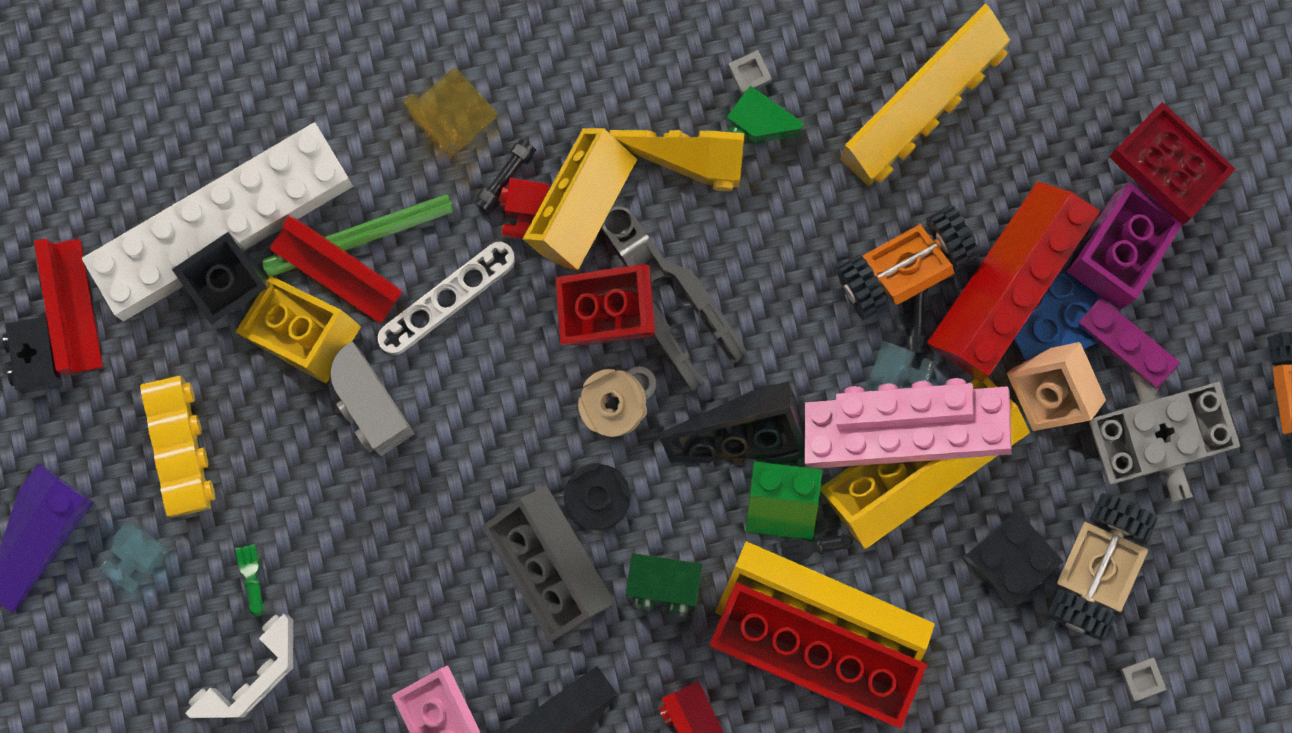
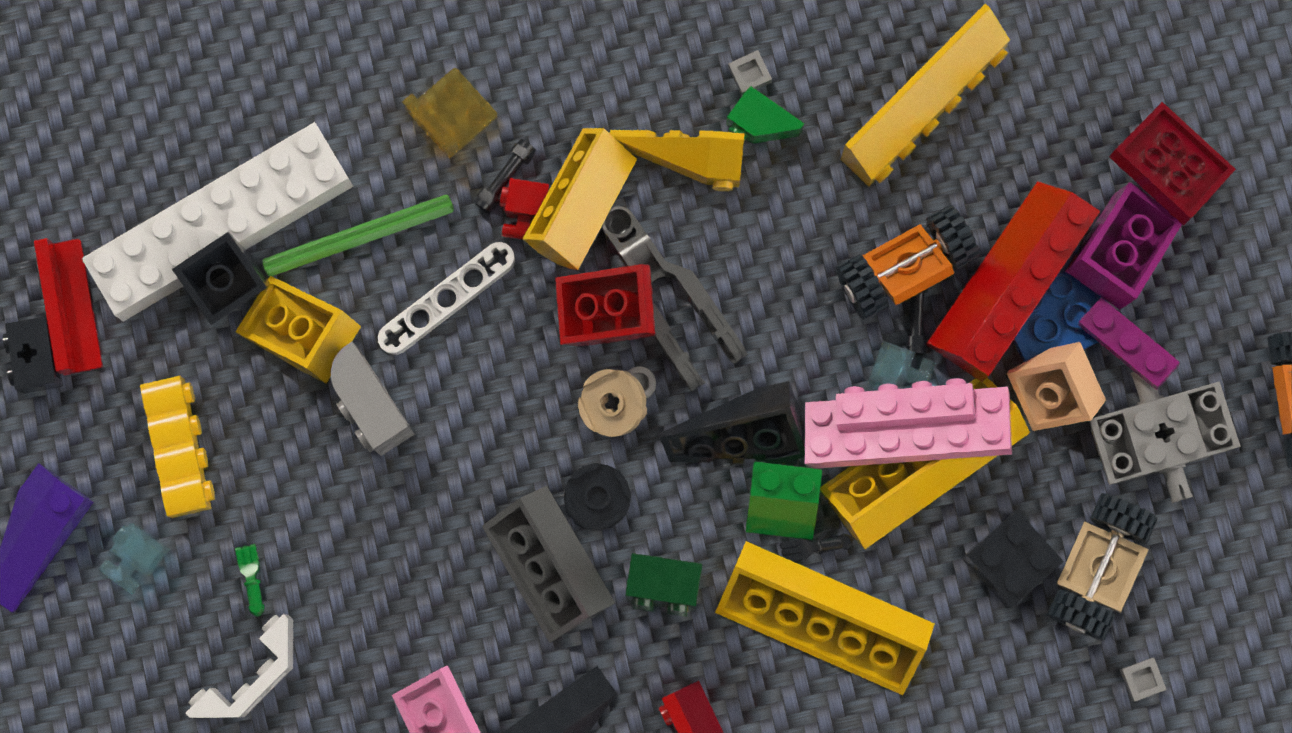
(336, 269): red panel -> none
(818, 655): red slope -> none

